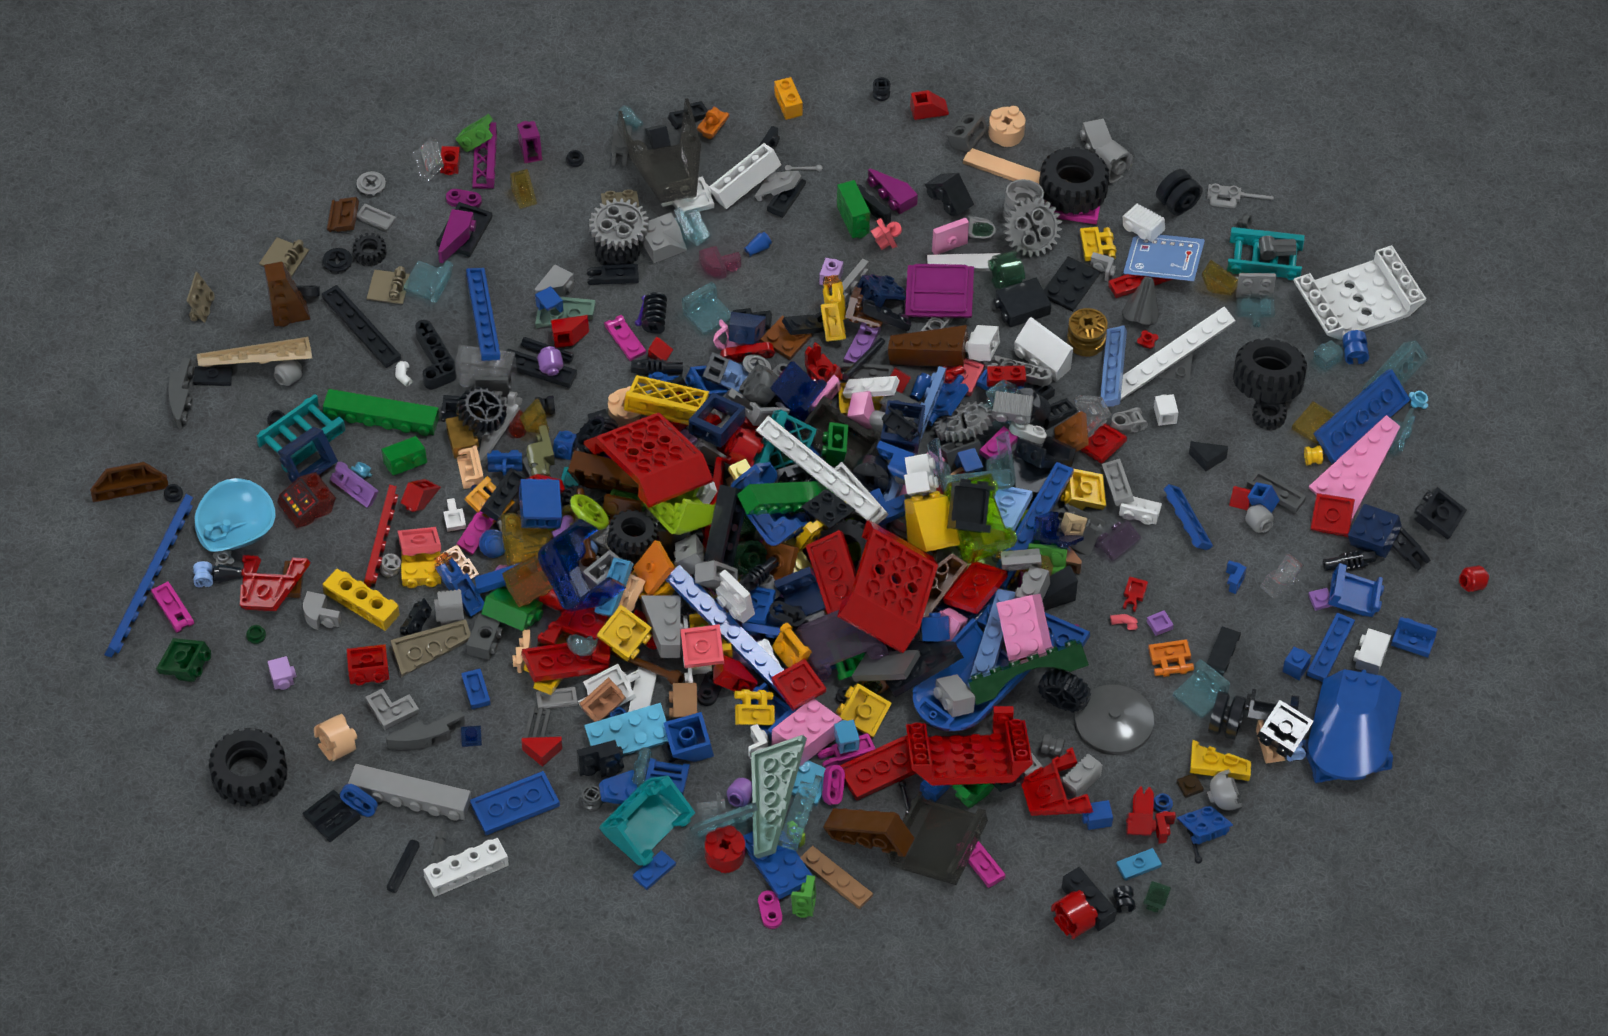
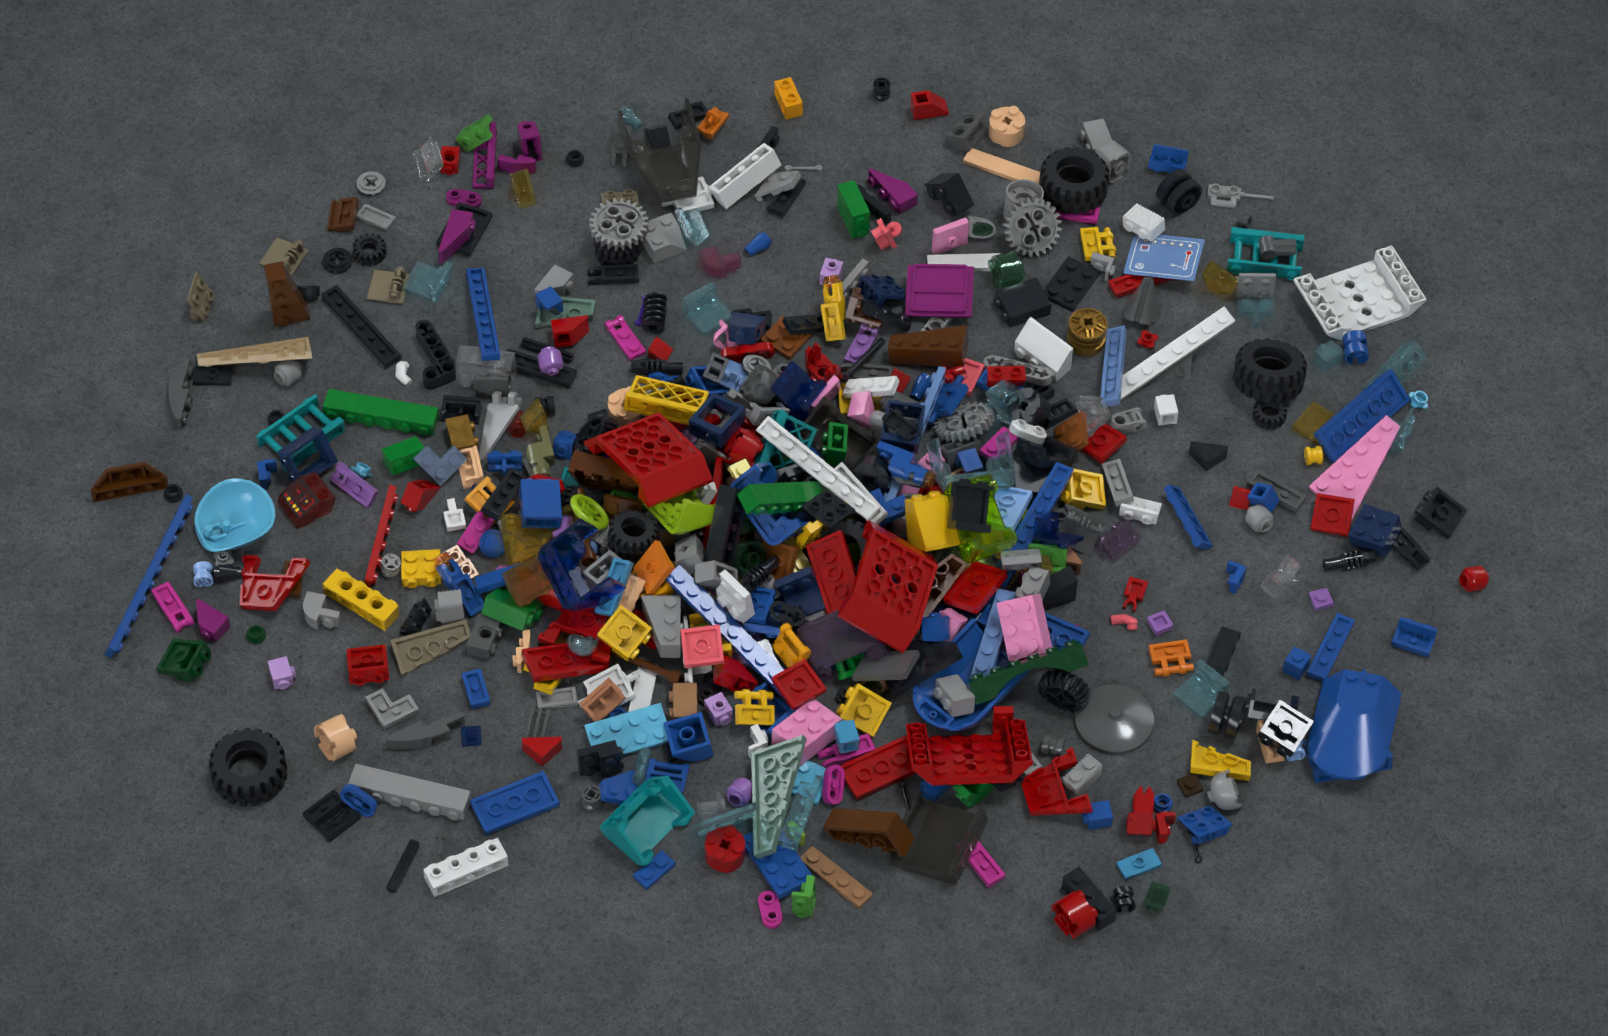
(211, 622): none -> magenta slope
(264, 469): none -> blue bracket
(419, 541): coral plate -> none
(440, 468): none -> sand blue plate
(476, 414): black gear -> none
(511, 165): none -> magenta slope
(718, 709): none -> lavender brick
(920, 475): white brick -> none
(983, 343): white brick -> none
(1012, 407): light grey brick -> none
(1073, 524): tan slope -> none
(1167, 158): none -> blue bracket
(1355, 592): blue panel -> none
(1372, 652): white brick -> none

